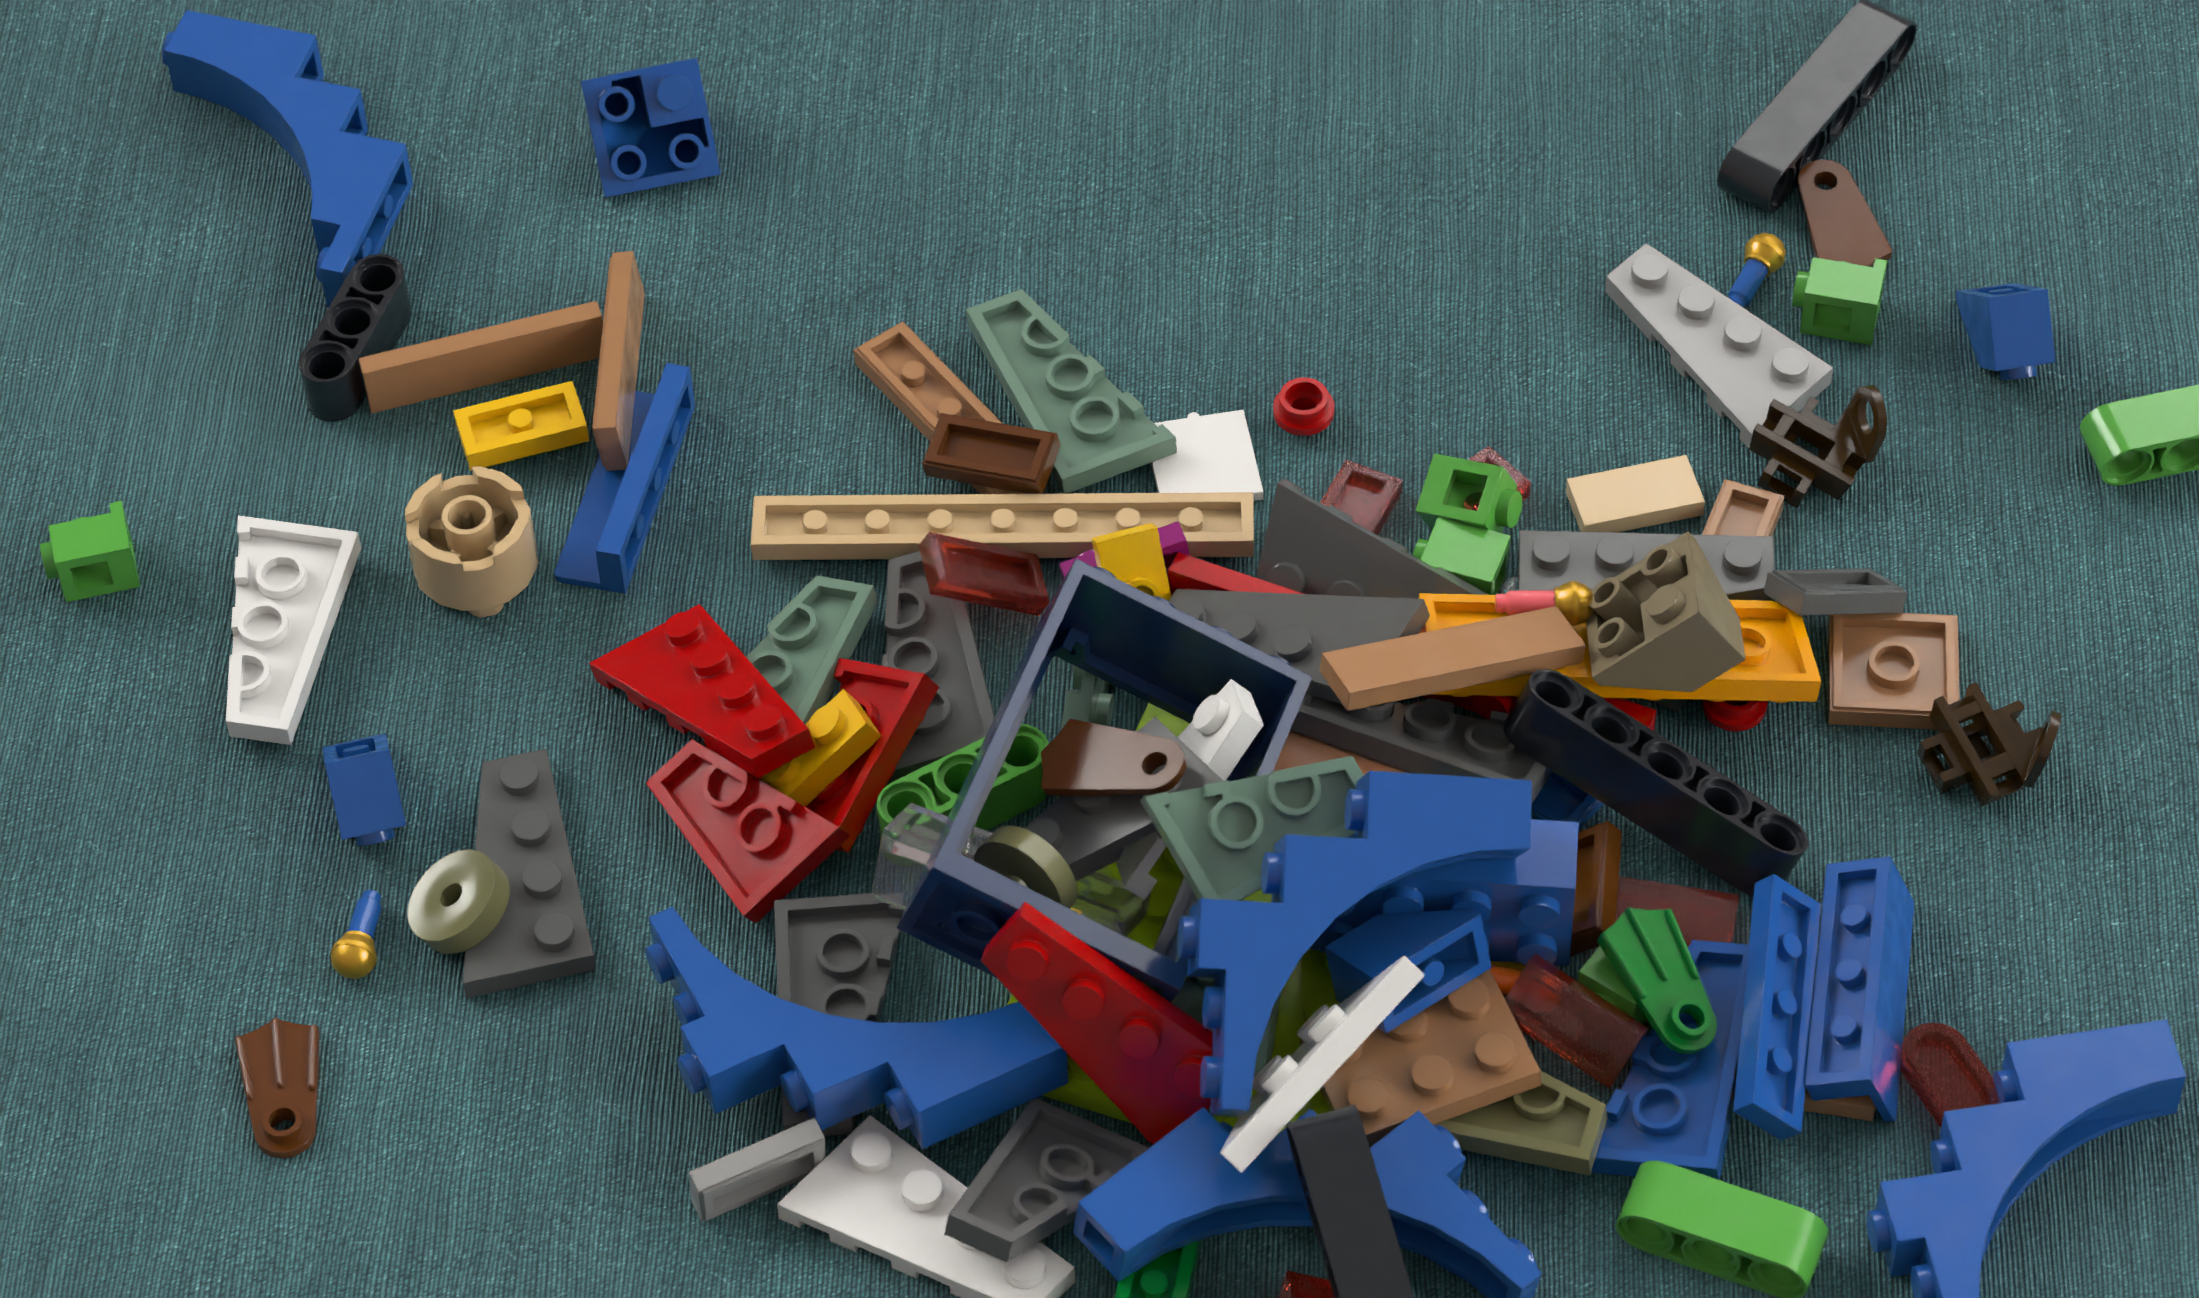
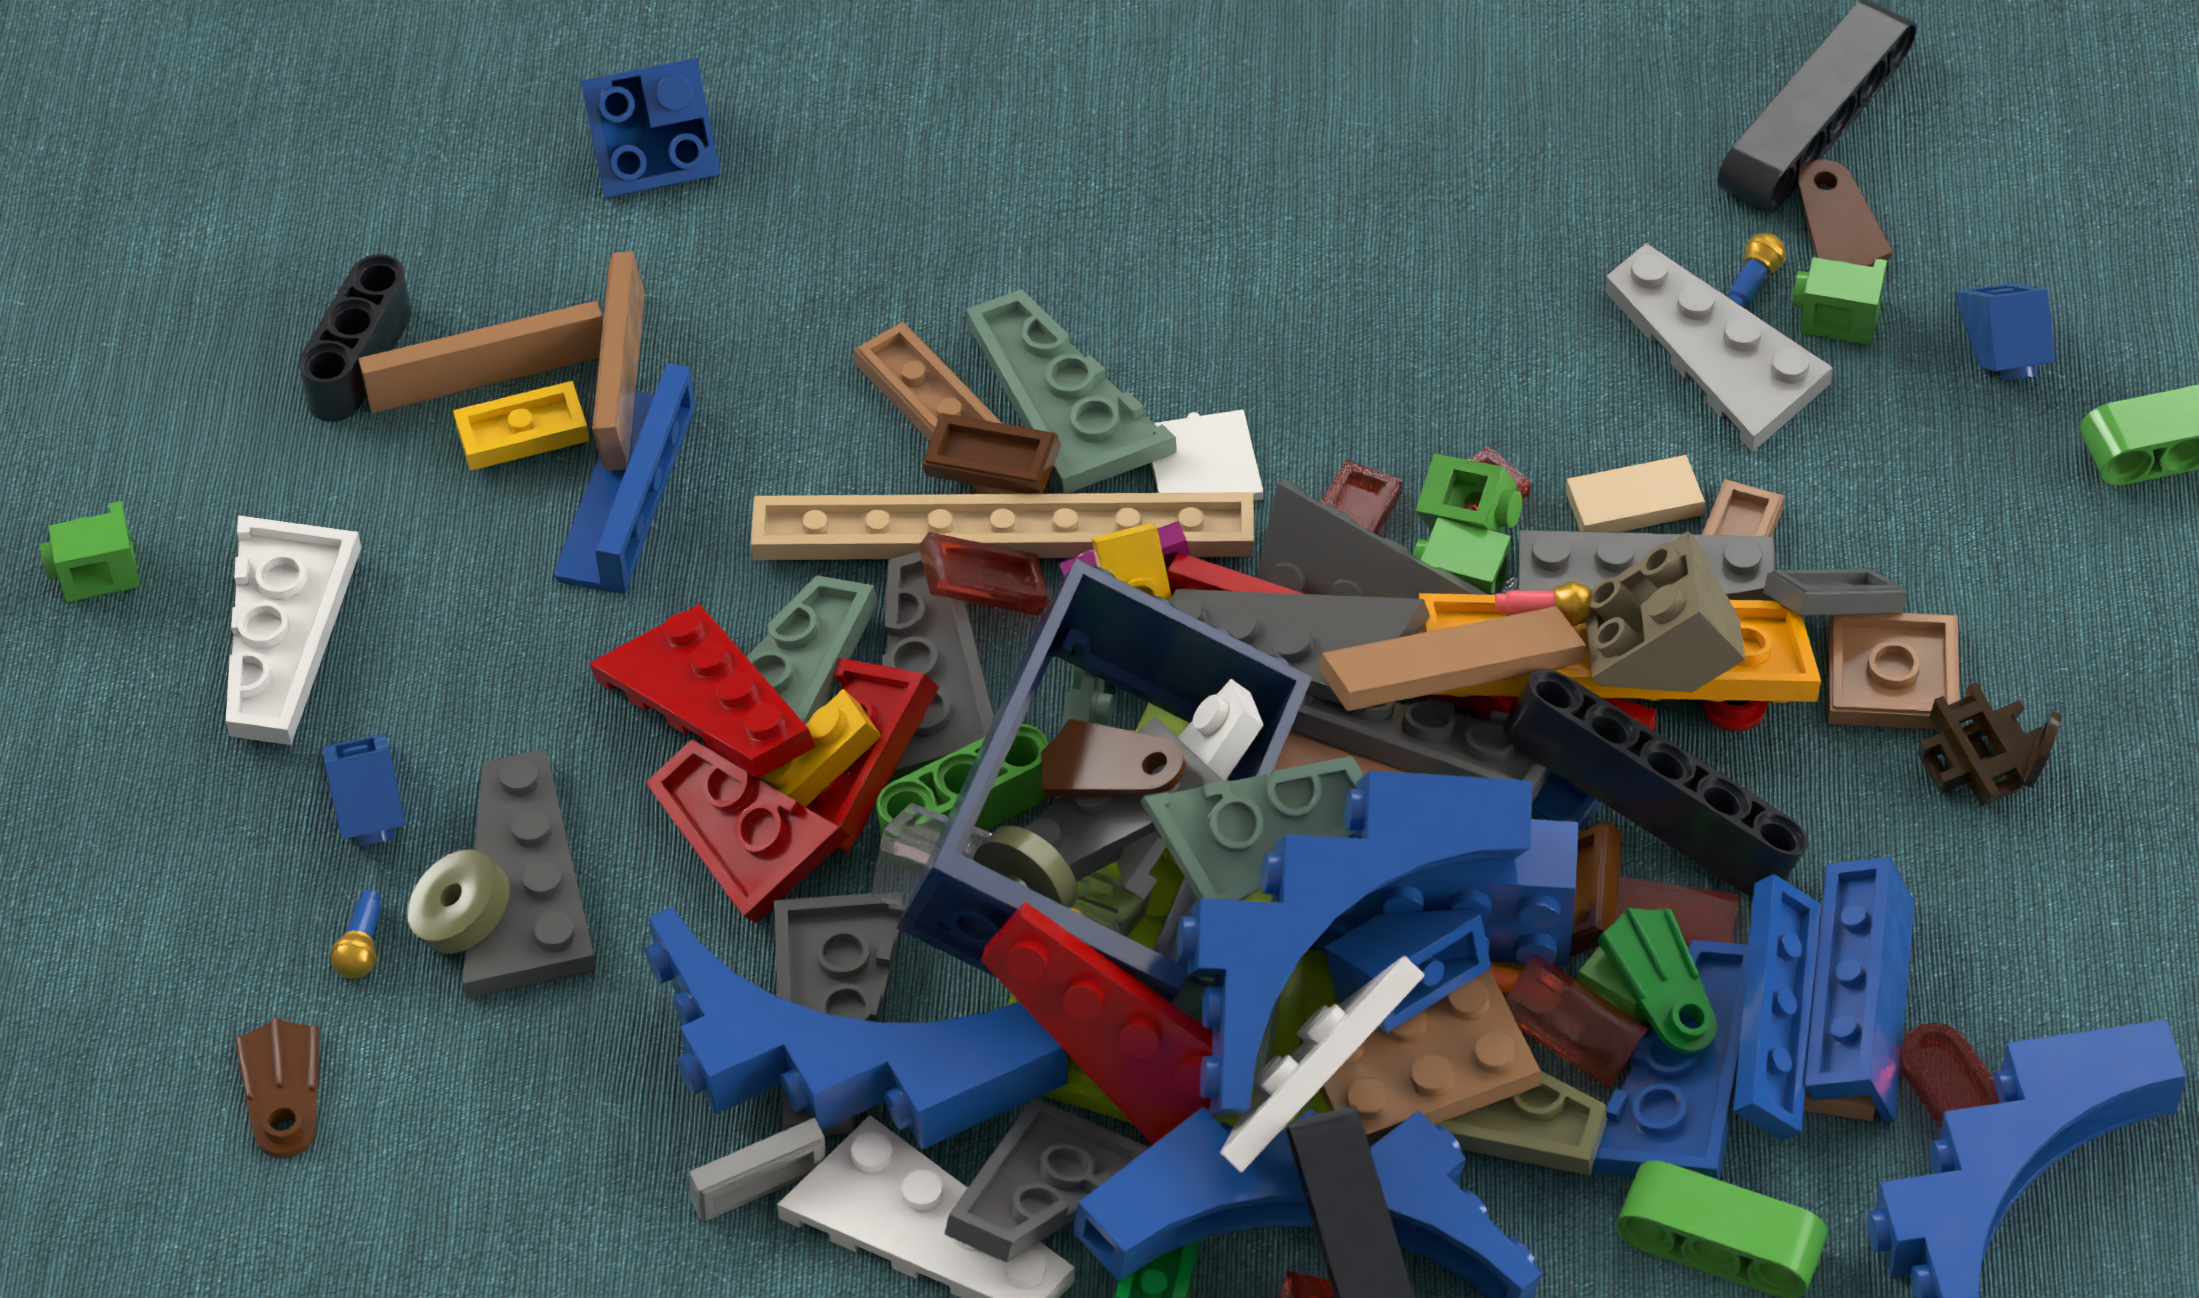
(278, 85): blue arch -> none
(471, 540): tan brick -> none
(1303, 407): red plate -> none
(1842, 445): dark brown piece -> none

